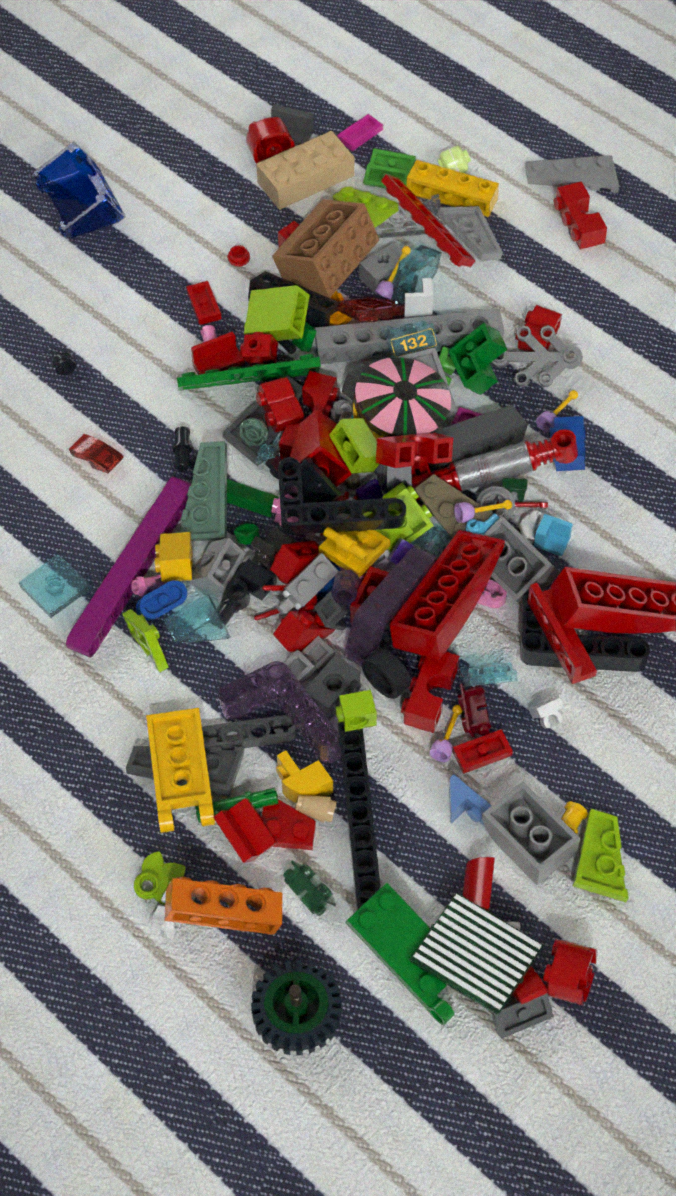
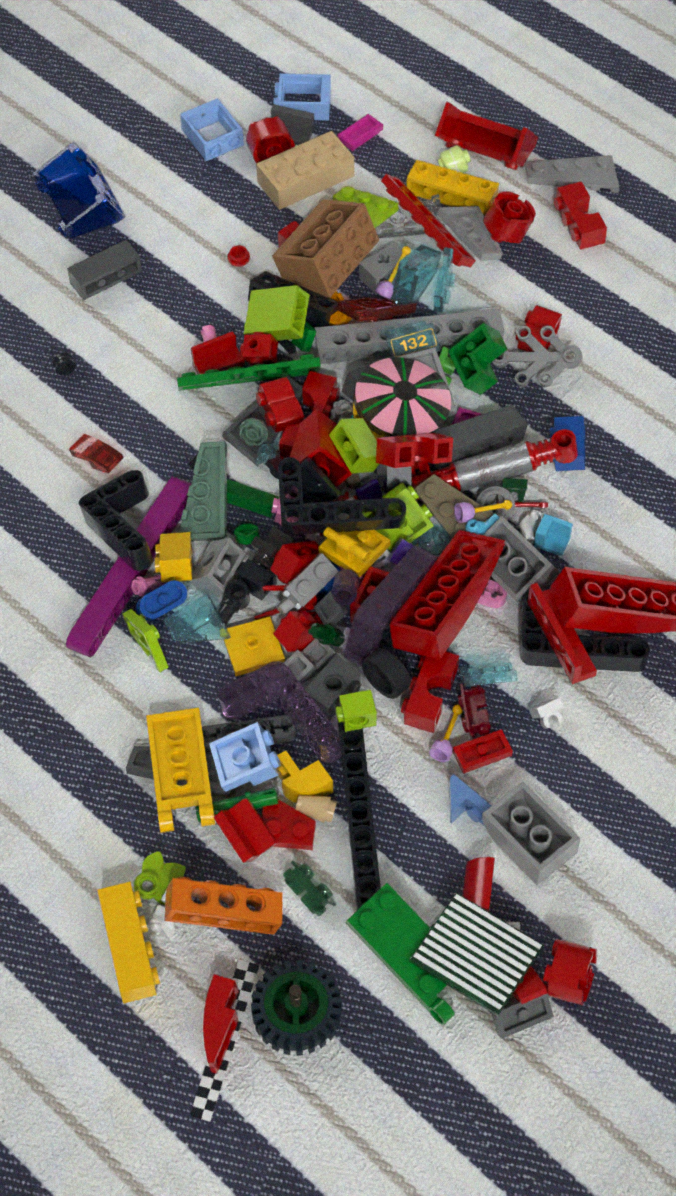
(54, 585): clear light blue plate -> none
(102, 514): none -> black beam
(104, 269): none -> dark grey brick
(127, 943): none -> yellow brick
(181, 448): black axle -> none
(203, 302): red plate -> none
(210, 1082): none -> sticker
(213, 112): none -> light blue window
(219, 1019): none -> red slope
(245, 757): none -> light blue plate
(253, 646): none -> yellow plate
(305, 85): none -> light blue window
(326, 634): none -> dark green axle
(389, 163): bright green slope -> none
(420, 303): white panel -> none
(445, 280): none -> clear light blue wing
(485, 137): none -> red windscreen
(509, 218): none -> red brick
(546, 419): lavender hinge -> none
(573, 815): yellow bush -> none
(599, 859): lime wing -> none

